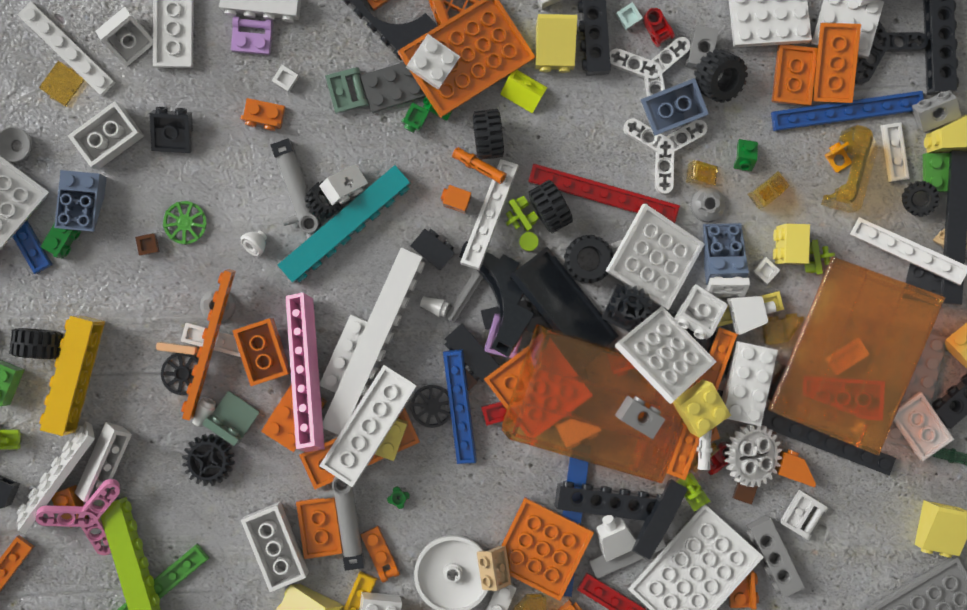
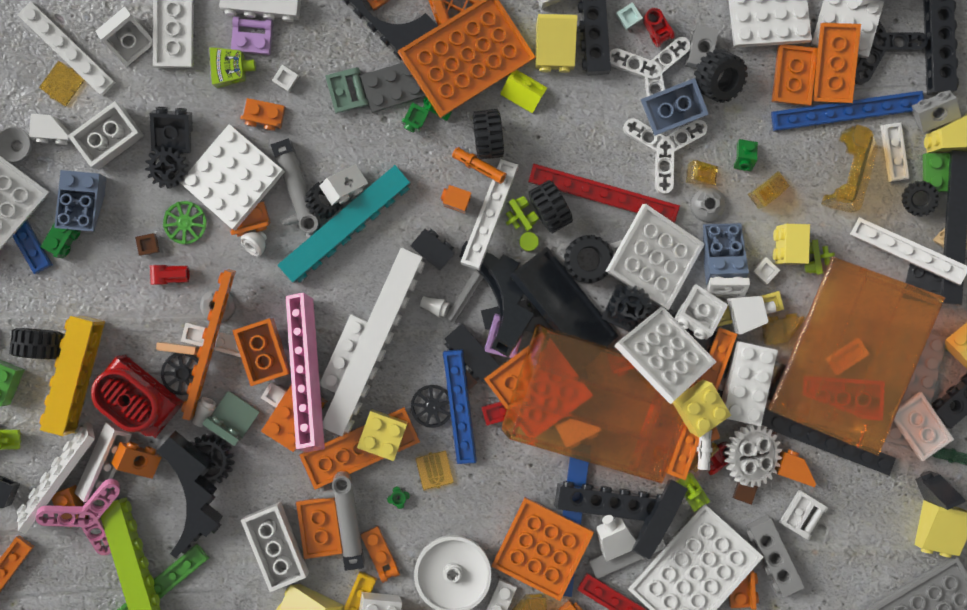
(48, 128): none -> white slope
(144, 466): none -> orange brick
(150, 401): none -> red brick
(165, 158): none -> black gear
(168, 274): none -> red piece
(190, 467): none -> black arch
(229, 66): none -> lime torso
(232, 177): none -> white plate
(257, 220): none -> orange bracket
(273, 394): none -> white plate
(368, 426): white plate -> none
(432, 61): white plate -> none
(434, 470): none -> clear yellow piece
(494, 568): tan bracket -> none
(648, 424): light grey brick -> none
(838, 149): light orange bracket -> none
(938, 490): none -> black slope

